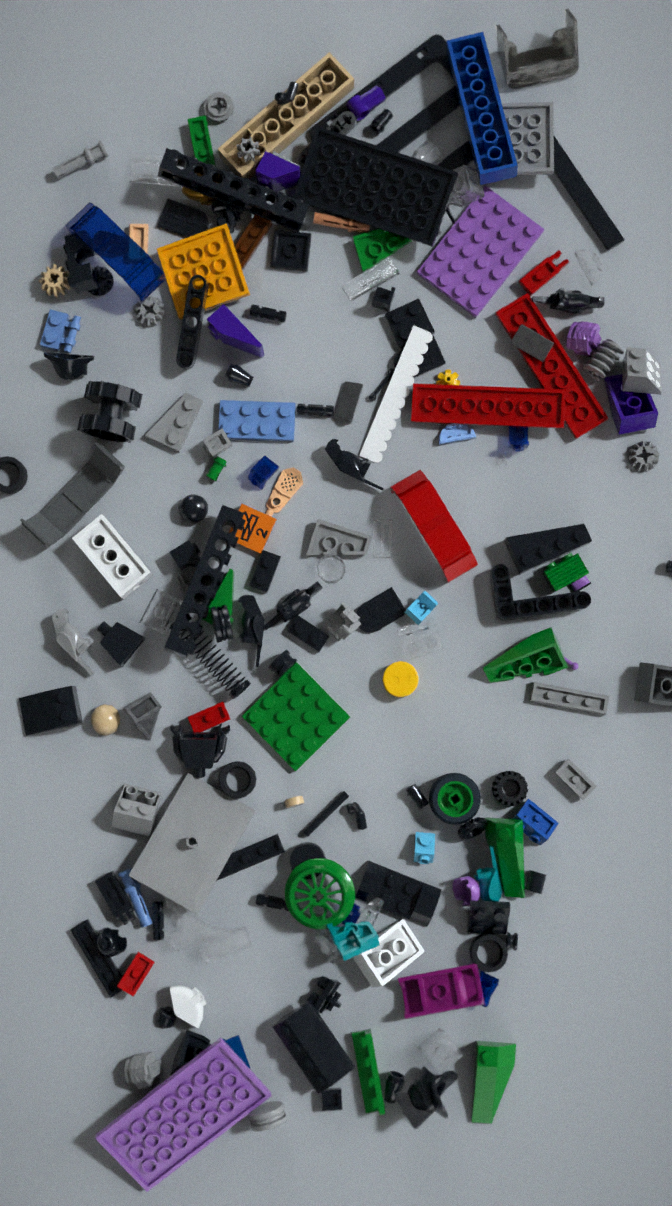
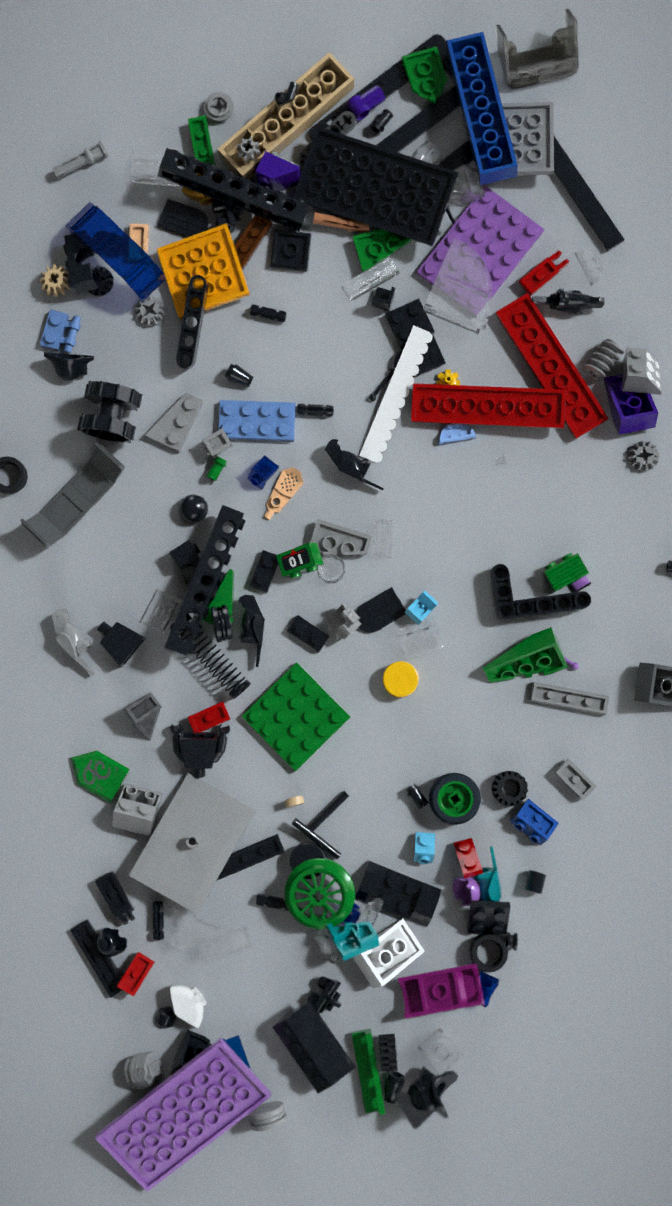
(51, 710): black slope -> none
(99, 556): white brick -> none
(99, 774): none -> green tile
(105, 719): tan hair -> none
(132, 888): medium blue pin -> none
(223, 776): black tyre -> none
(230, 331): dark purple slope -> none
(255, 530): orange tile -> none
(282, 663): black wheel -> none
(294, 604): black animal -> none
(300, 559): none -> green brick
(316, 838): none -> black bar
(331, 1099): black plate -> none
(348, 401): flat silver slope -> none
(359, 813): black arm -> none
(388, 1052): none -> black tyre
(425, 73): none -> green tile
(435, 525): red windscreen -> none
(461, 289): none -> clear brick
(468, 858): none -> red plate
(472, 828): black gear -> none
(492, 1072): green wedge -> none
(508, 846): green wedge -> none
(518, 438): clear blue bracket -> none
(532, 343): flat silver slope -> none
(544, 546): black wedge -> none
(583, 337): medium lavender hair -> none

